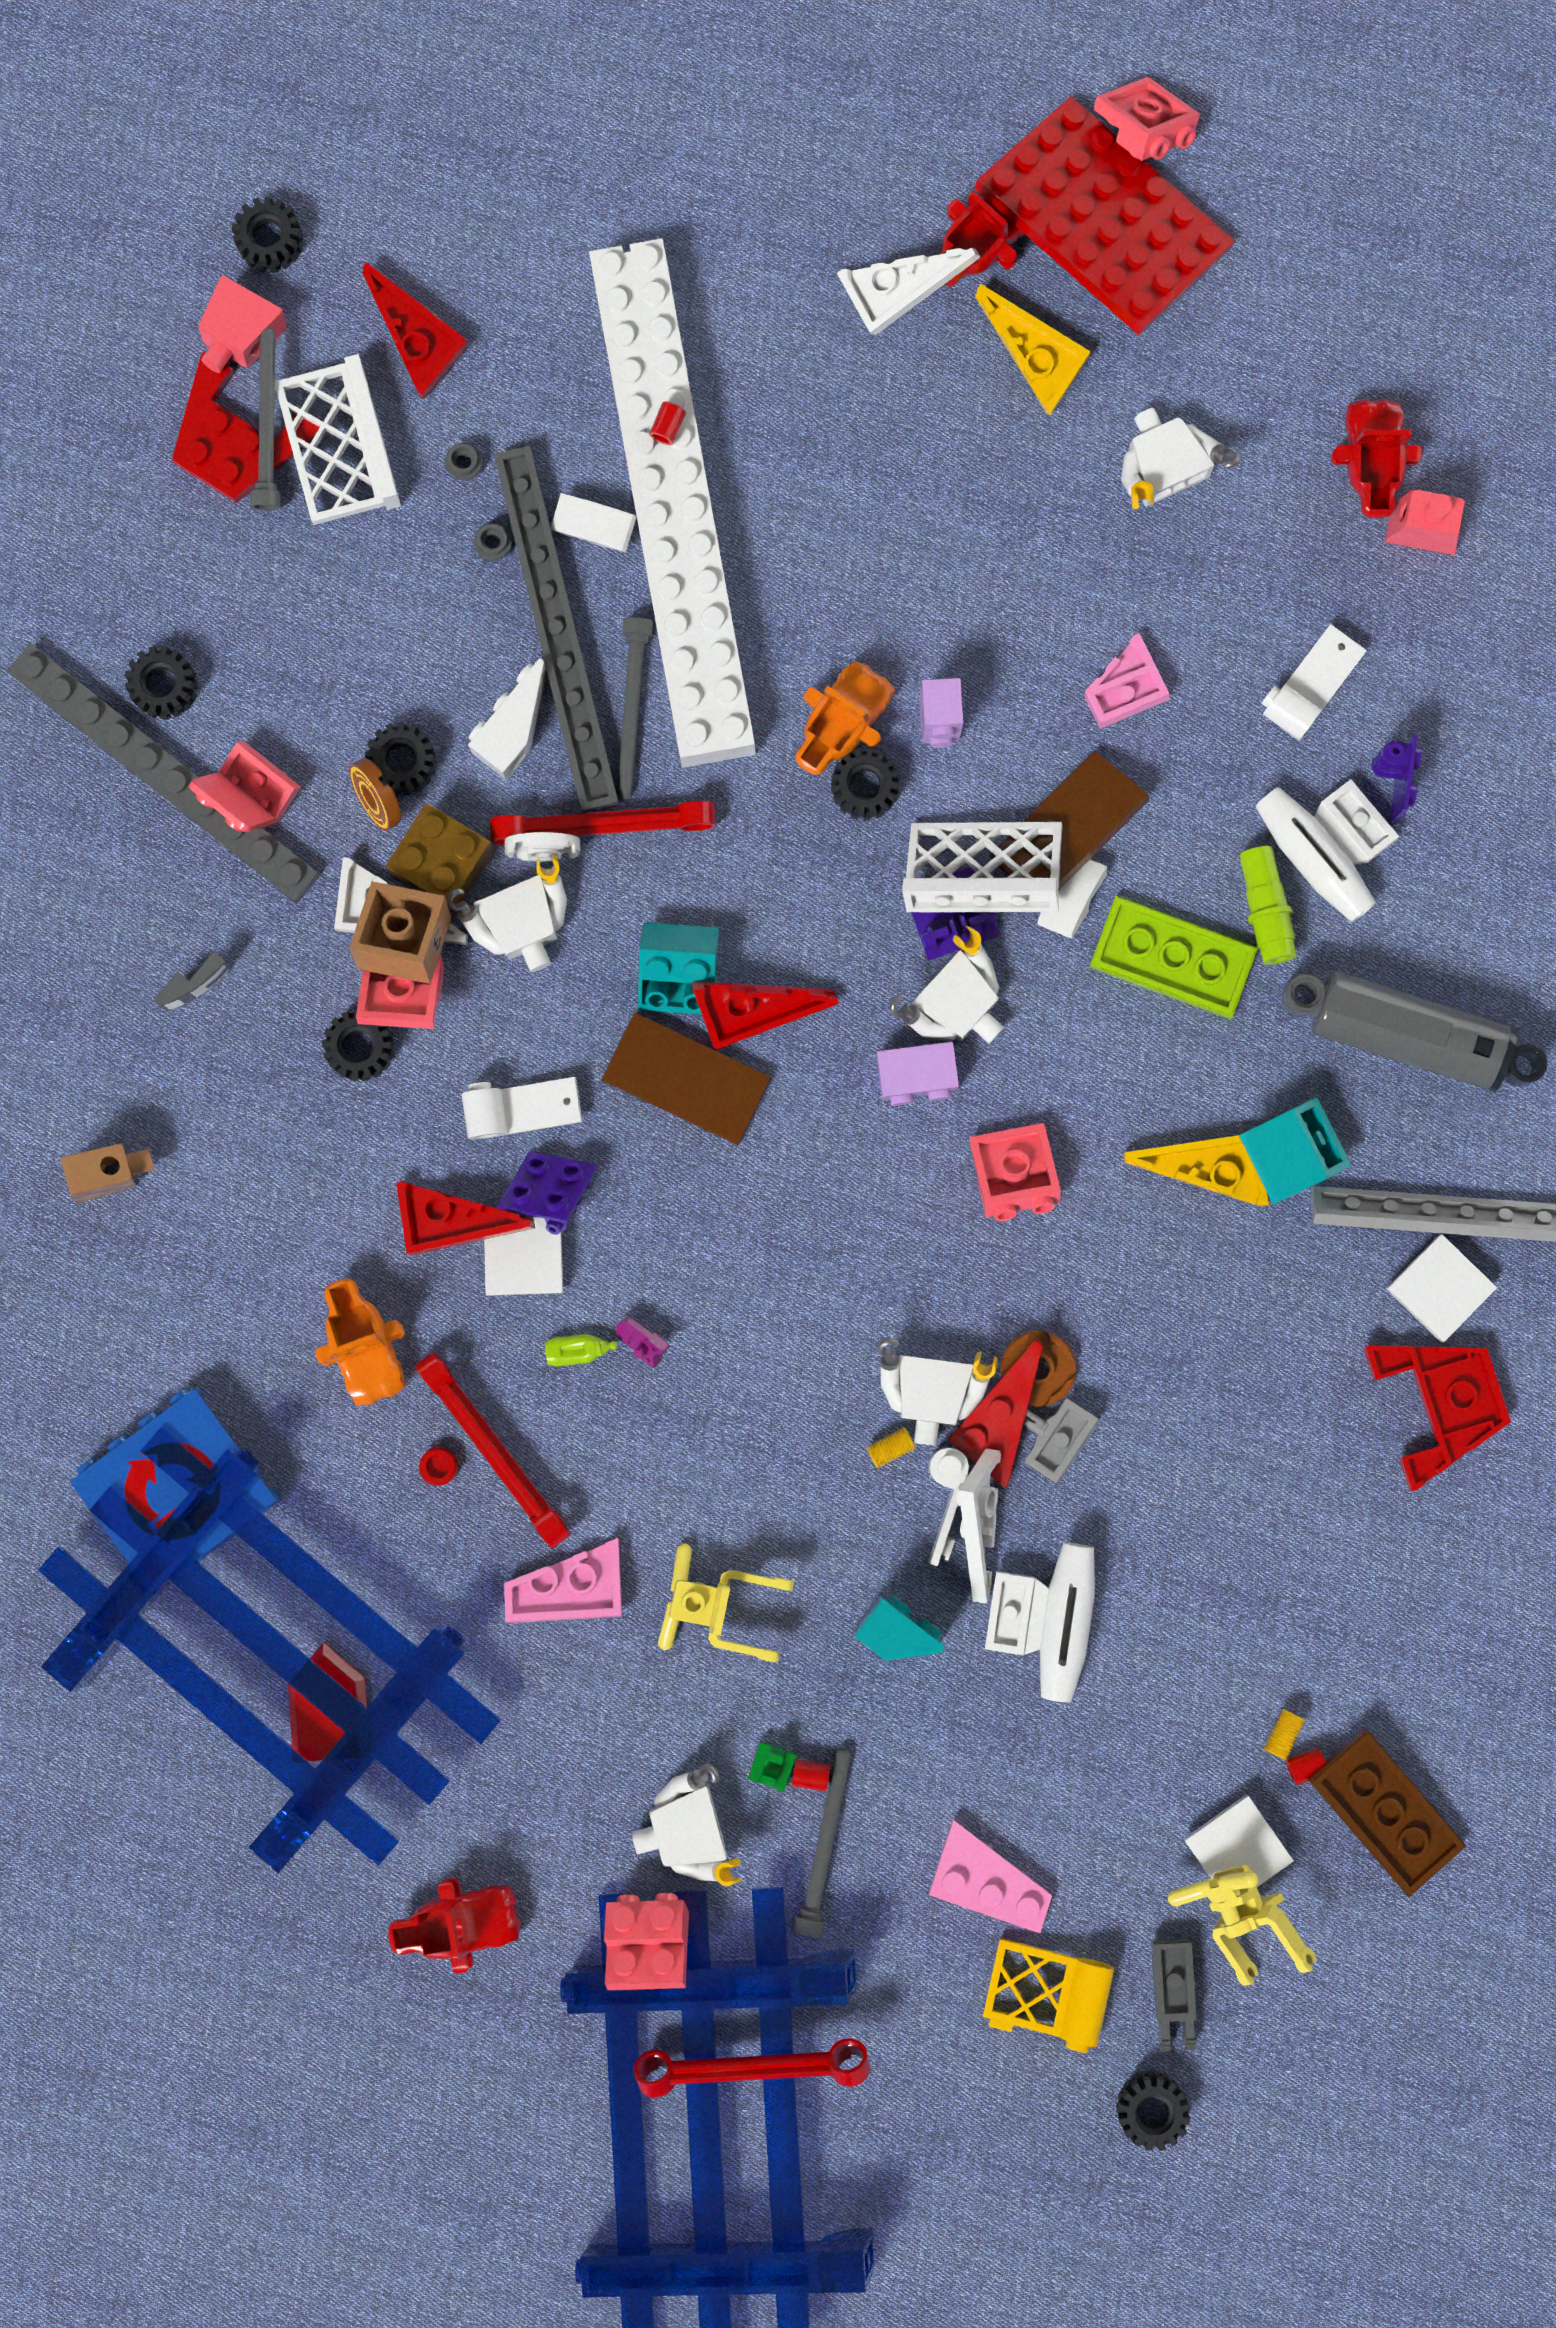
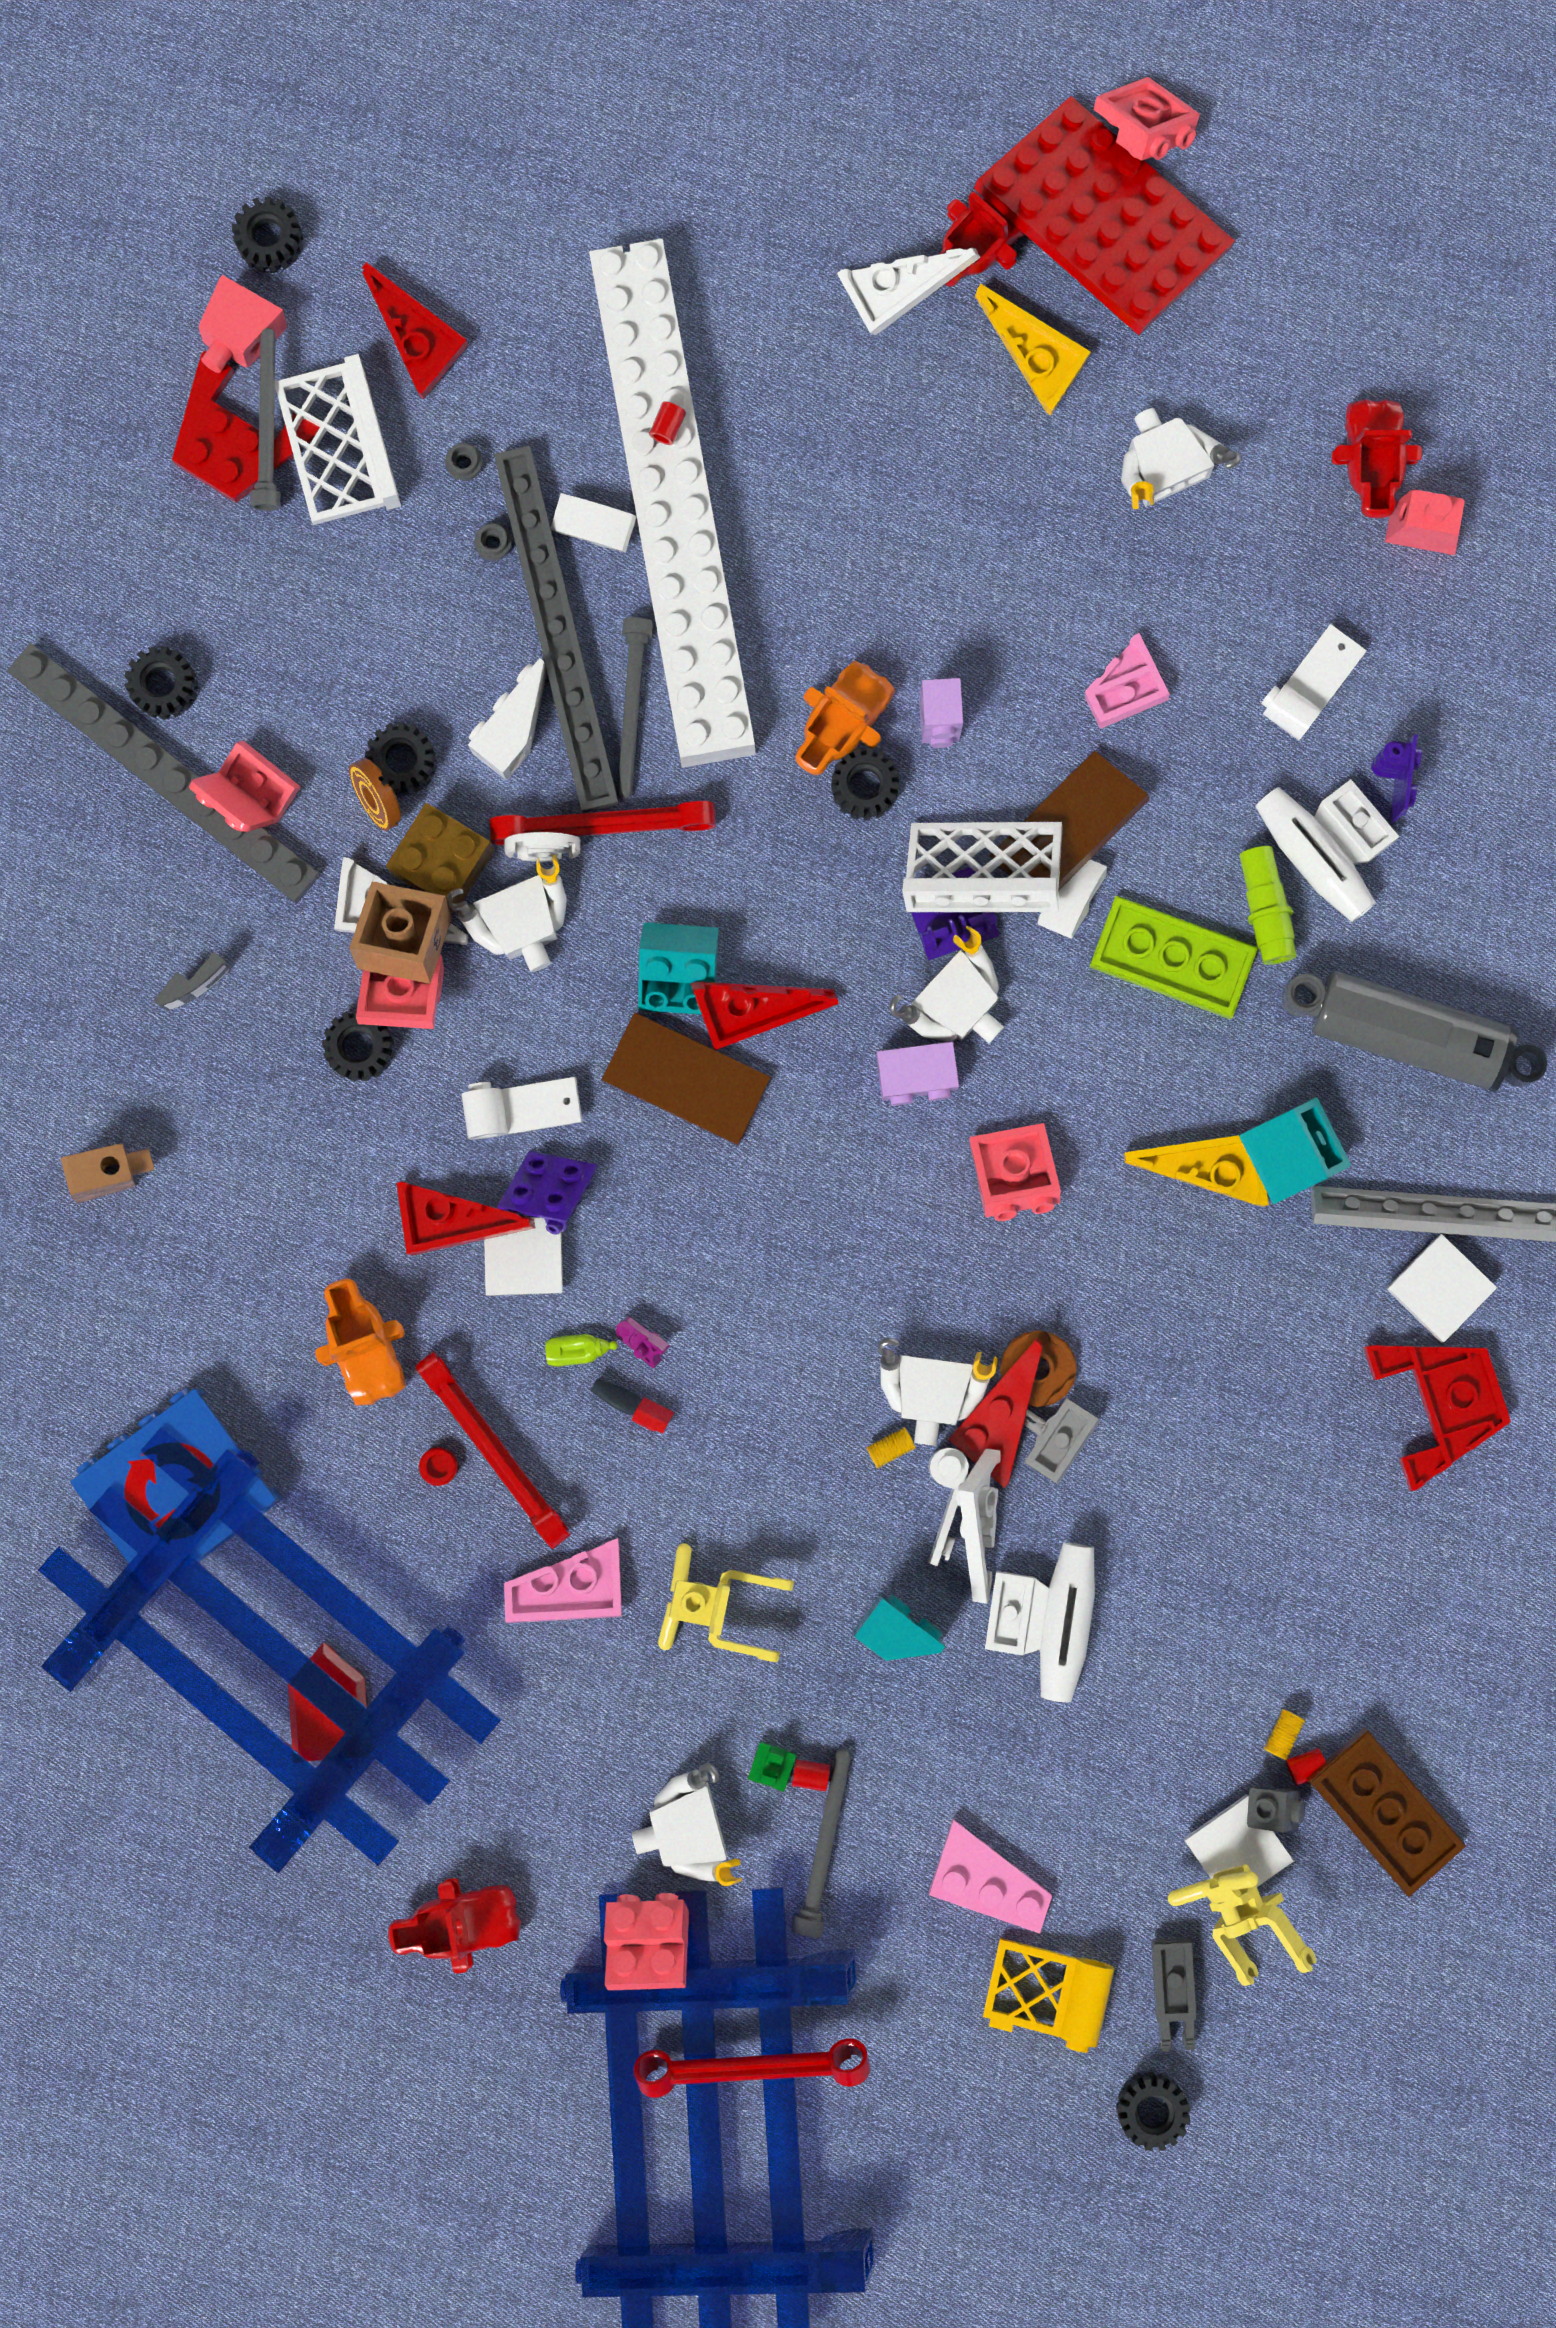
(644, 1411): none -> piece
(1275, 1809): none -> dark grey bracket

